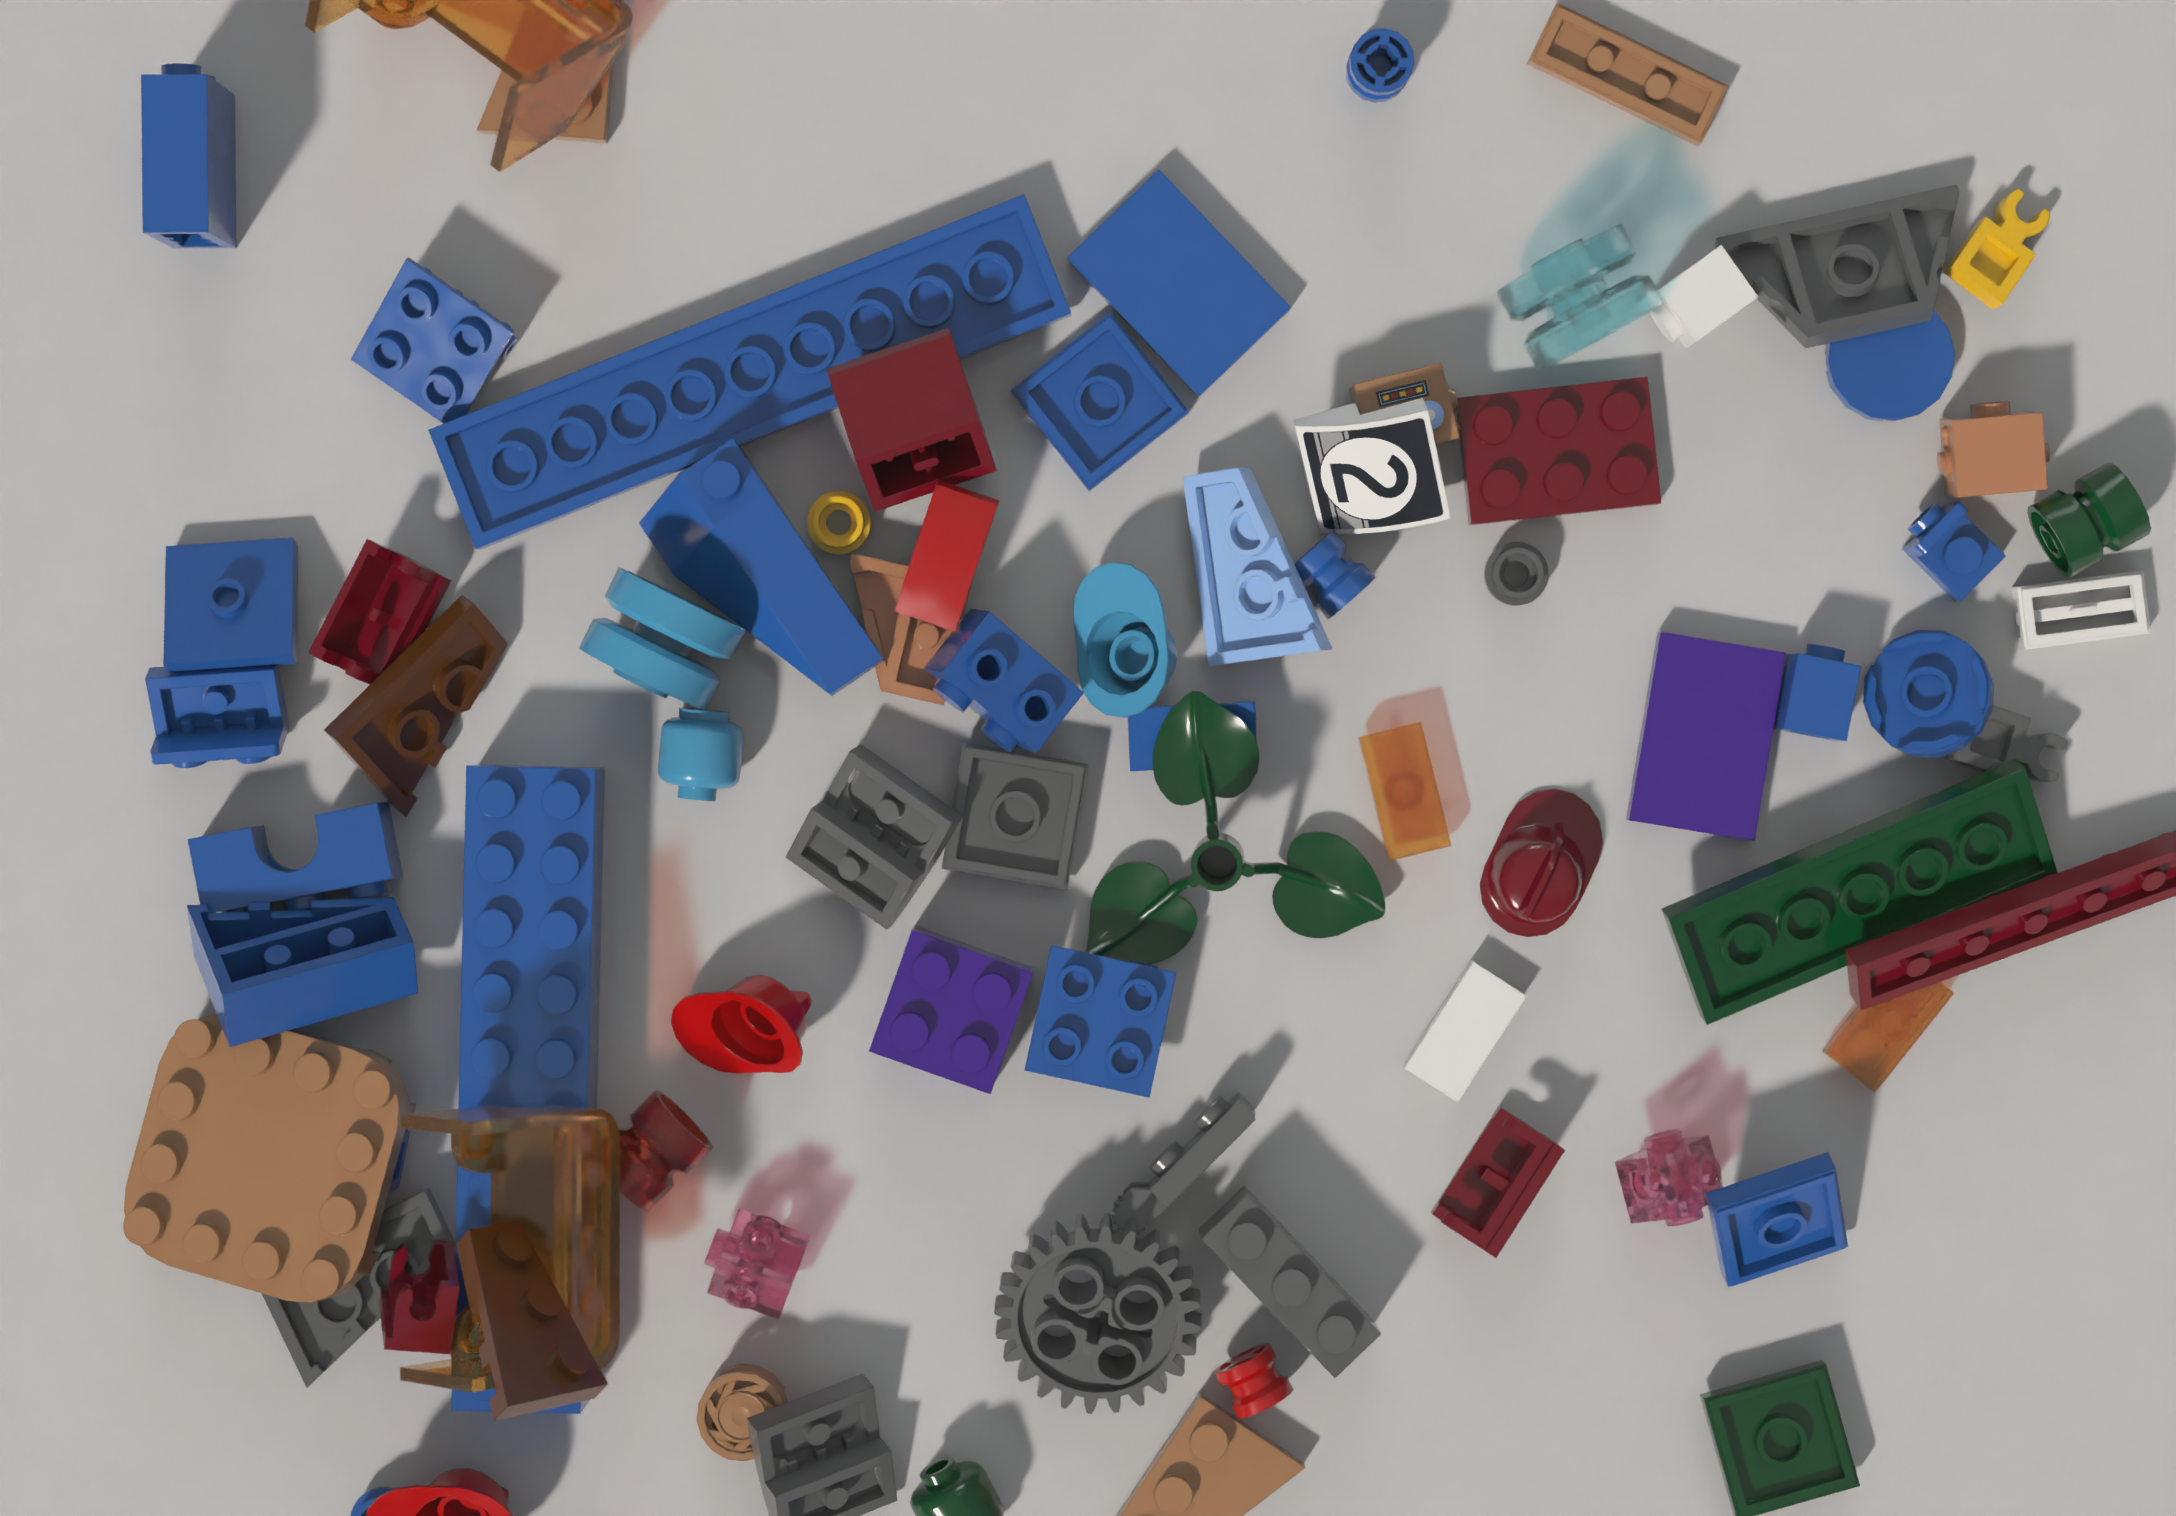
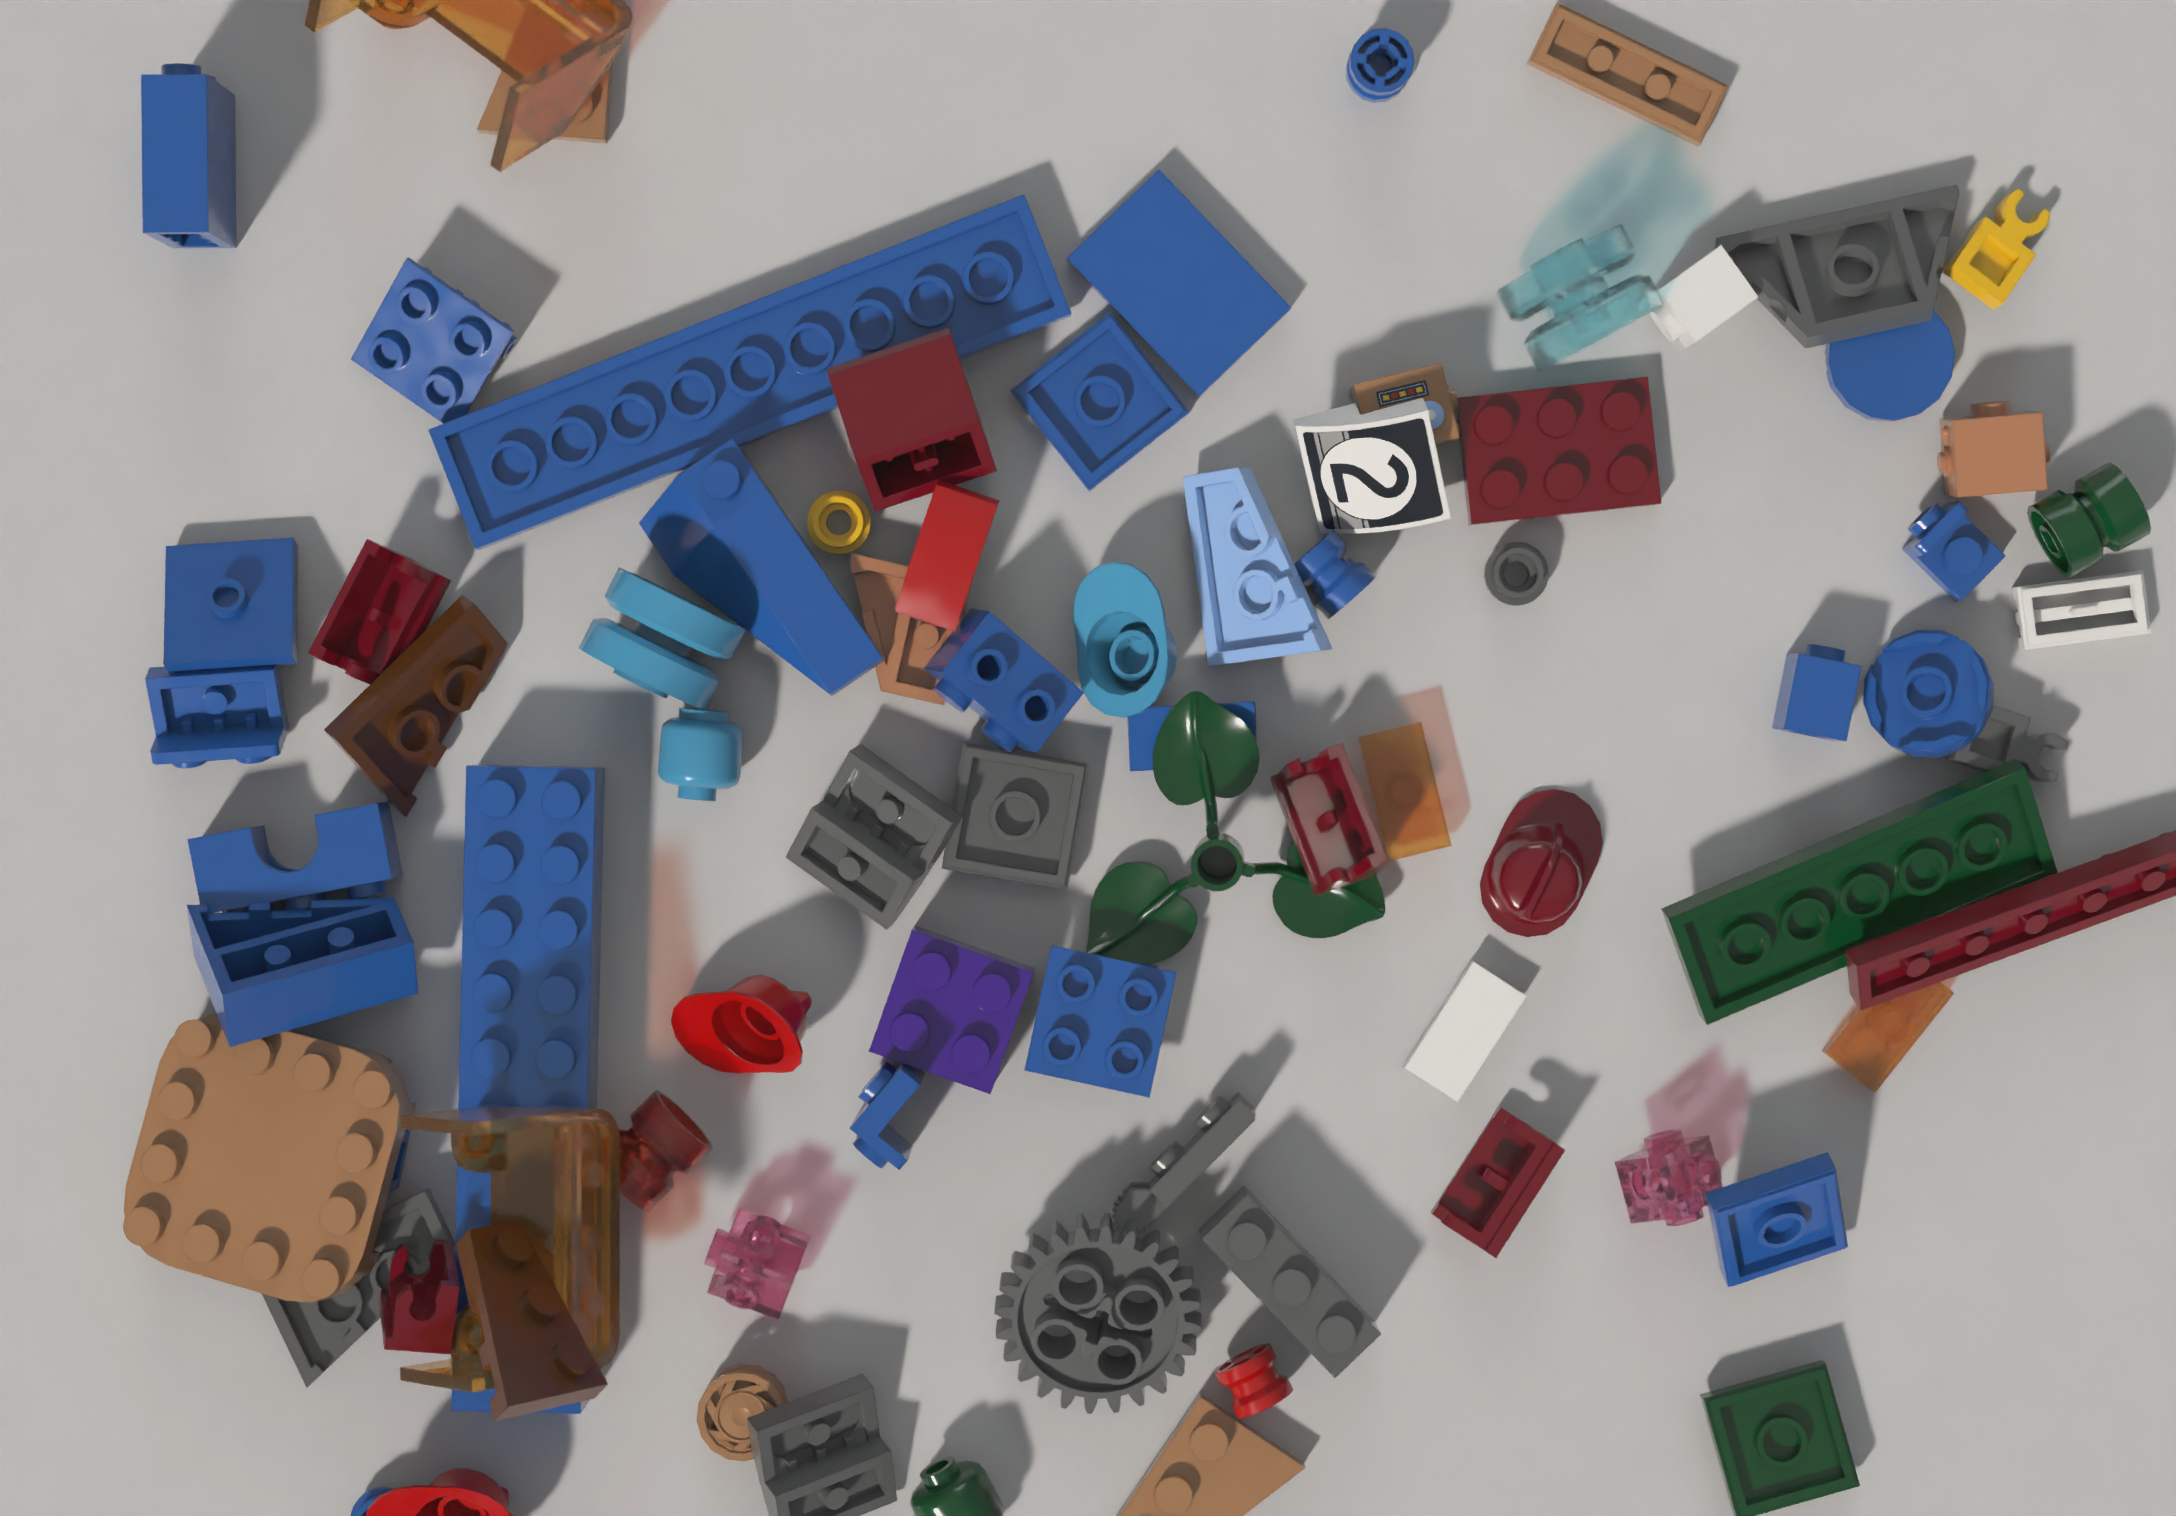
(884, 1098): none -> blue bracket
(1329, 820): none -> dark red hinge
(1706, 736): dark purple tile -> none

